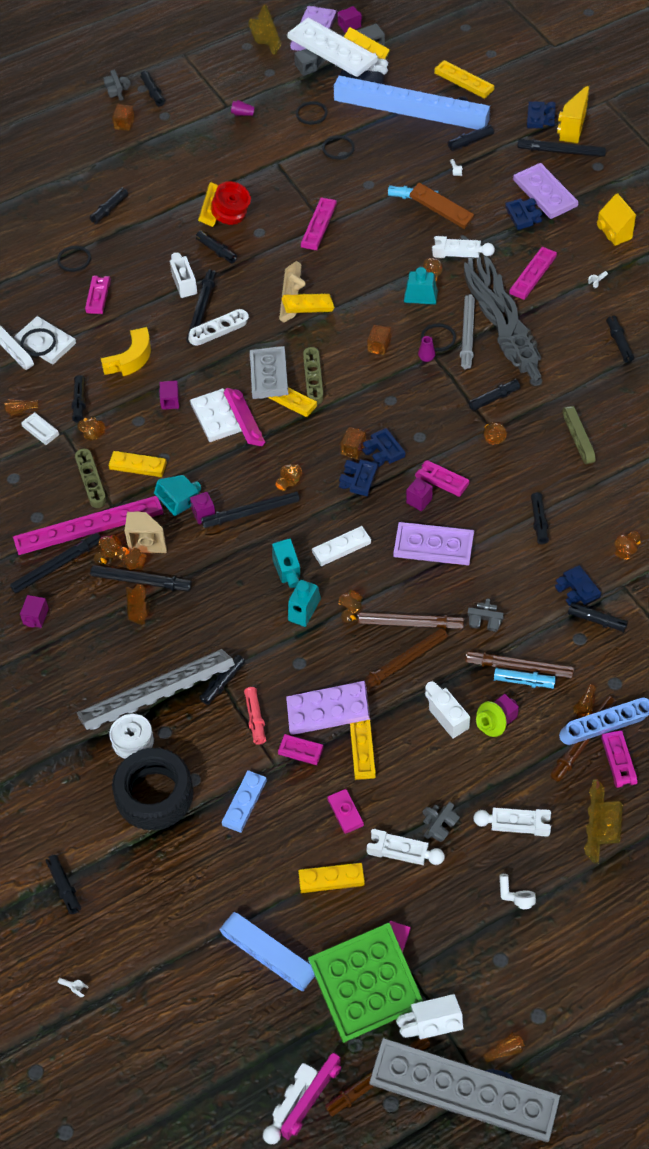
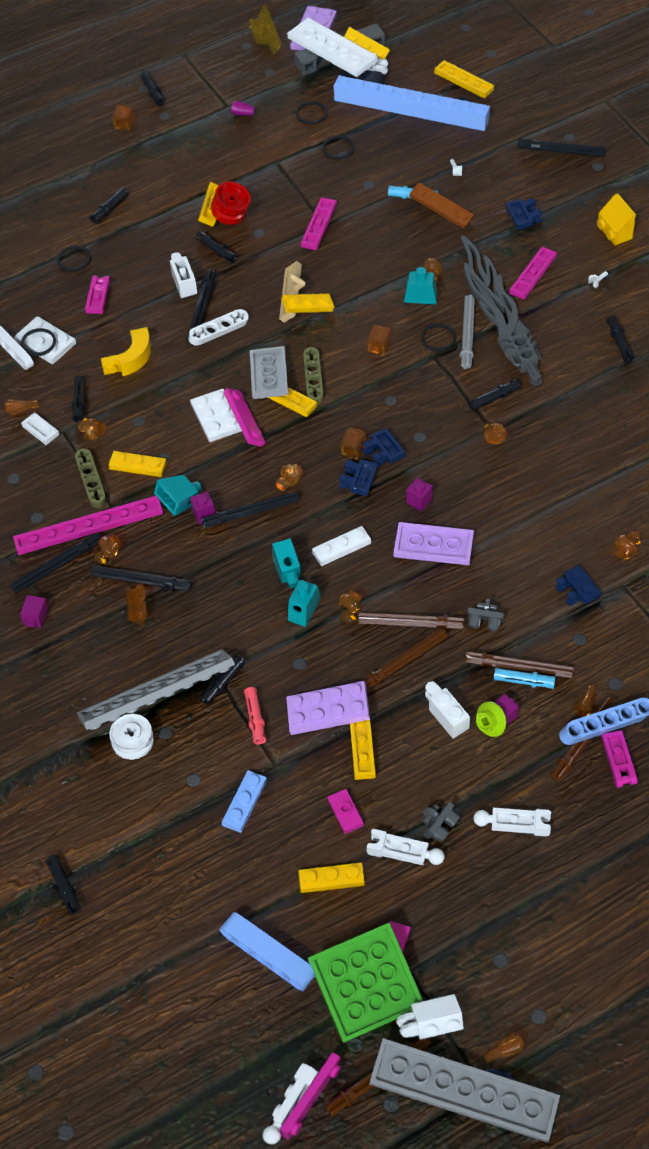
(75, 986): white hand -> none
(116, 85): dark grey hips -> none
(132, 558): clear orange animal -> none
(144, 533): tan slope -> none
(145, 763): black tyre -> none
(169, 395): magenta brick -> none
(300, 749): dark pink plate -> none
(349, 18): magenta brick -> none
(426, 350): magenta cone -> none
(442, 478): dark pink plate -> none
(460, 248): white plate -> none
(465, 139): black pin -> none
(523, 899): white plate -> none
(536, 114): dark blue plate -> none
(542, 534): black pin -> none
(546, 190): lavender plate -> none
(573, 117): yellow slope -> none
(579, 434): olive beam -> none
(604, 821): clear yellow bracket -> none
(606, 620): black pin -> none

